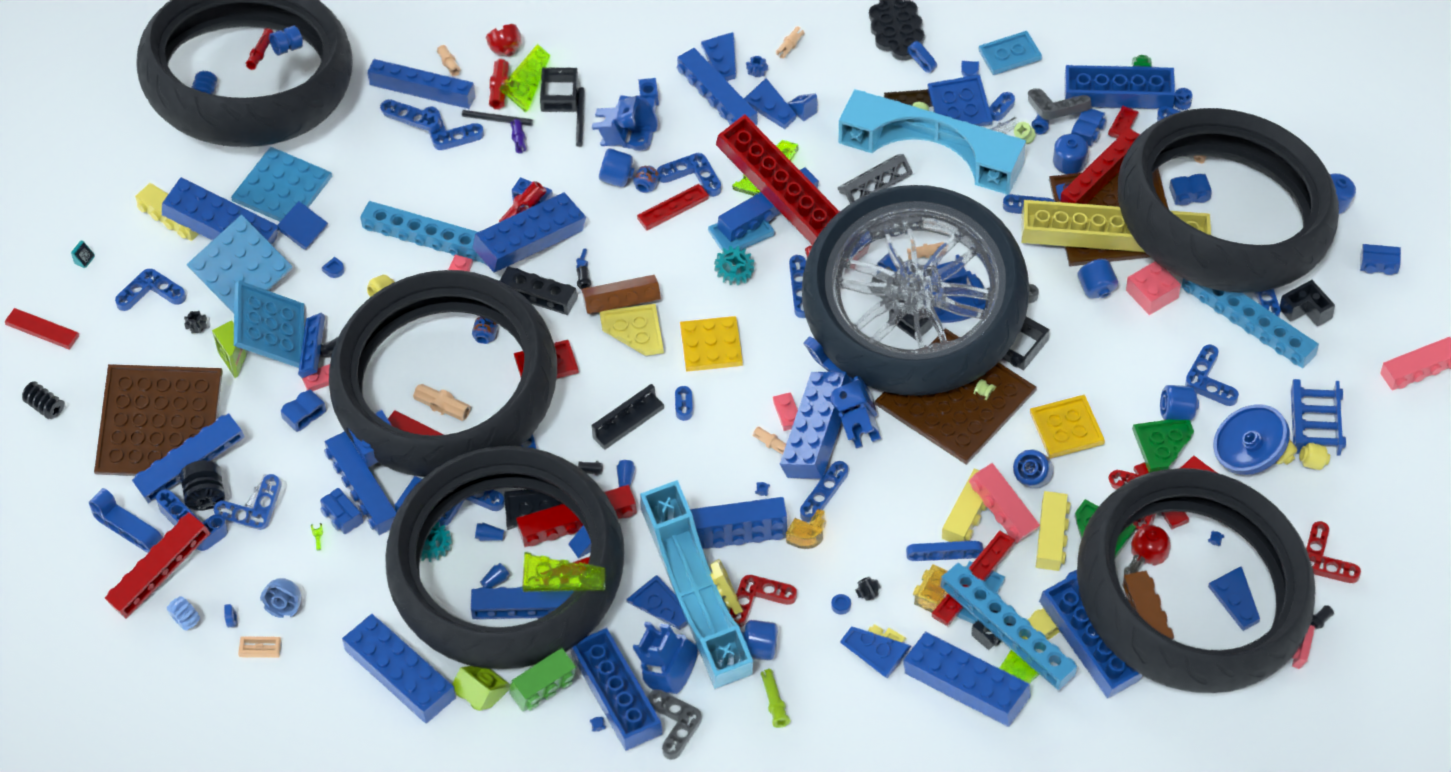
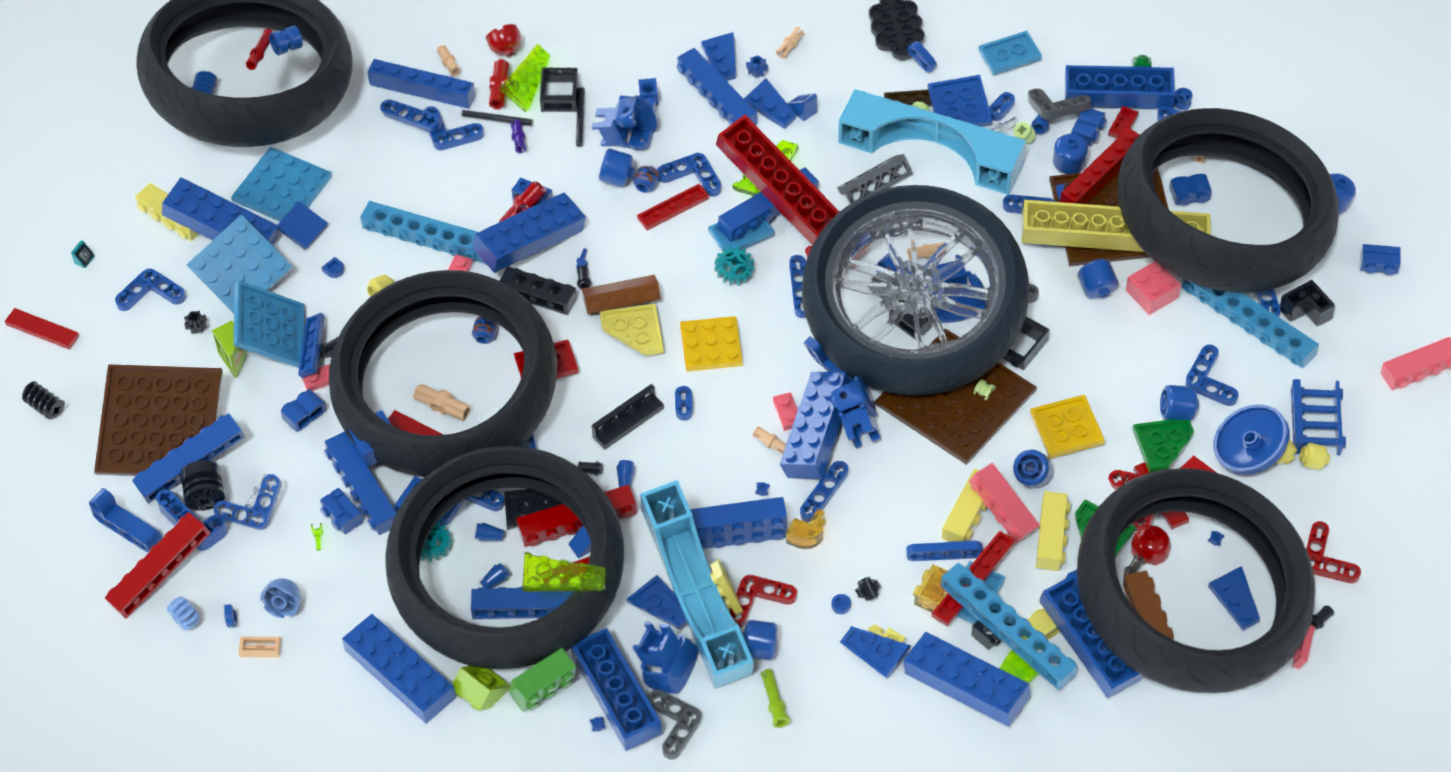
(969, 68): blue tile -> none

